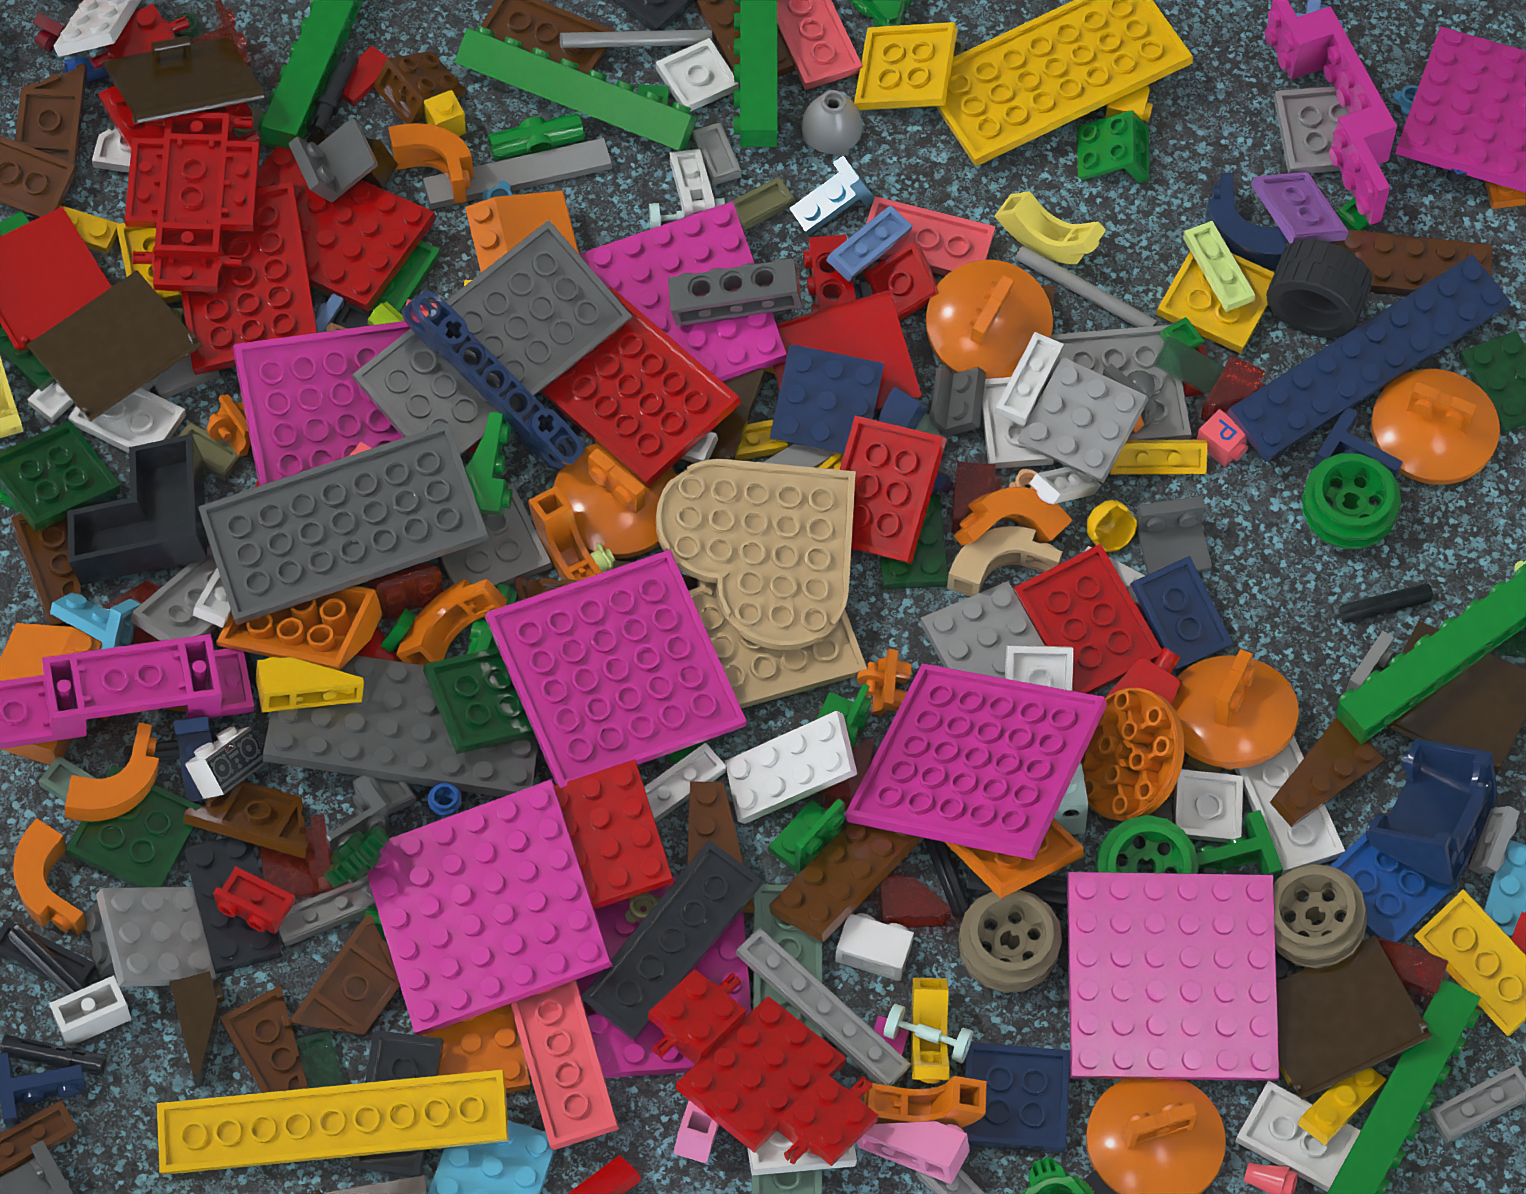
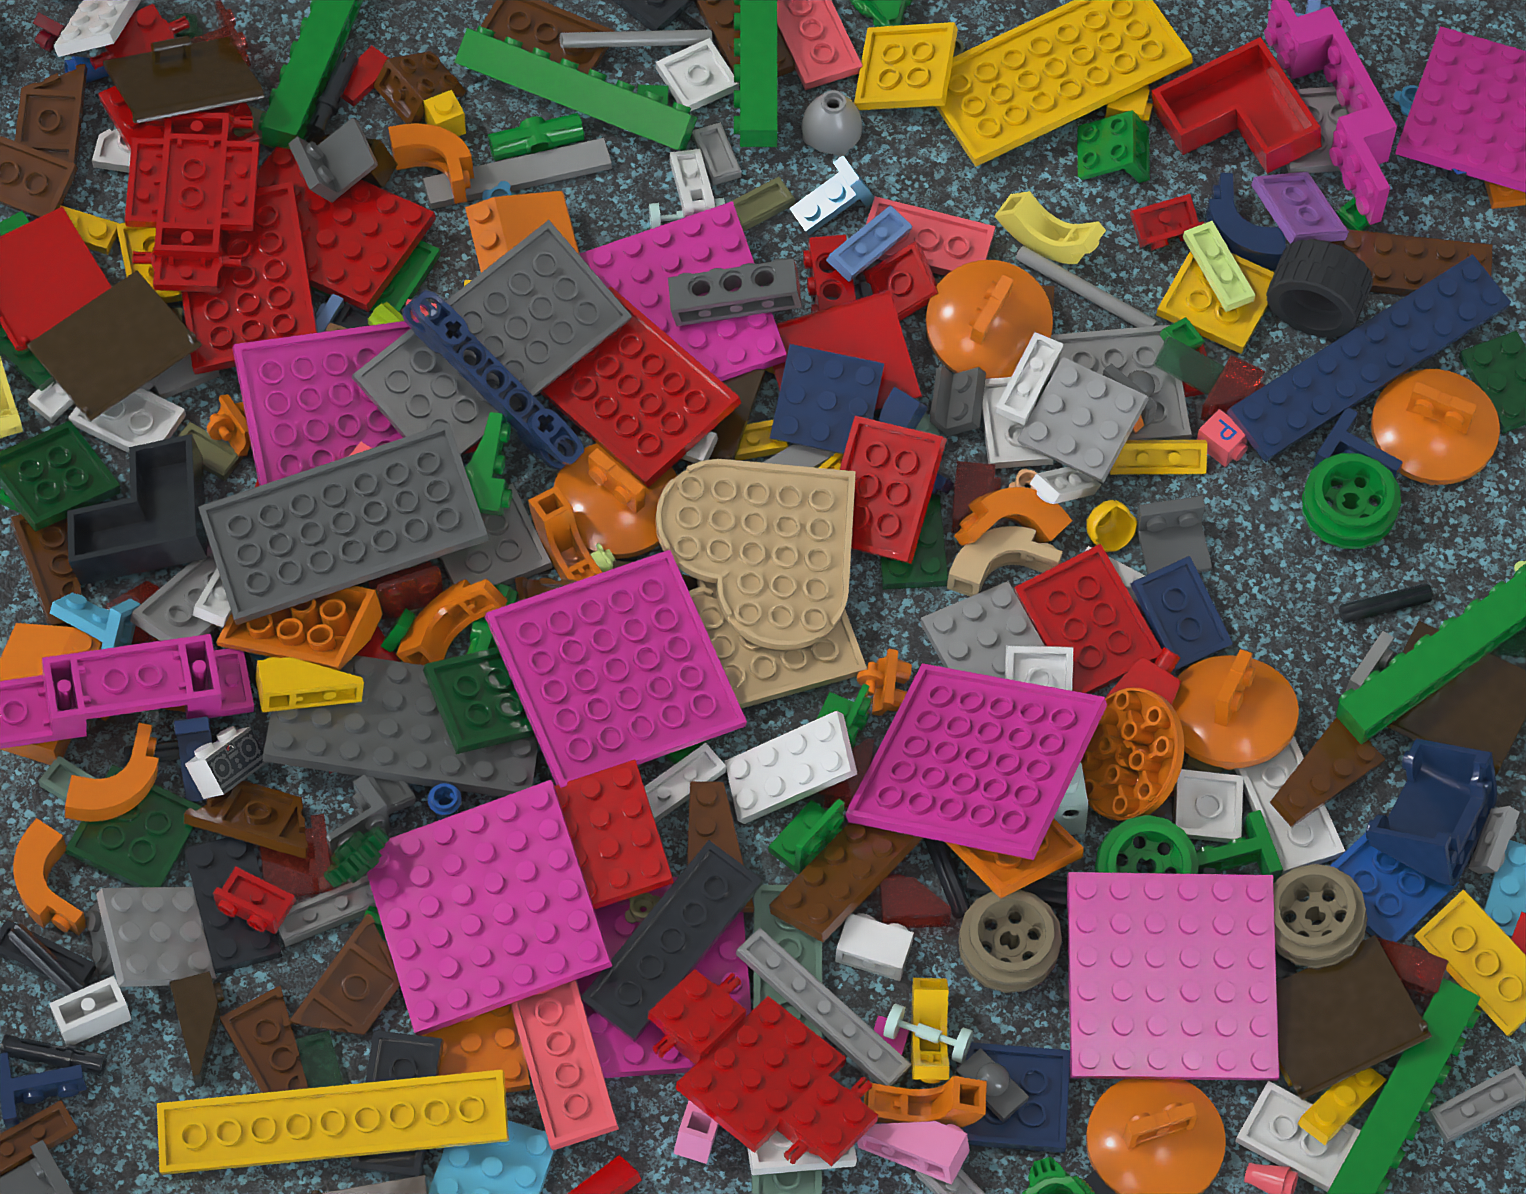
(695, 23): none -> black leg
(1002, 1093): none -> dark grey tile
(1164, 221): none -> red bracket
(1241, 93): none -> red piece

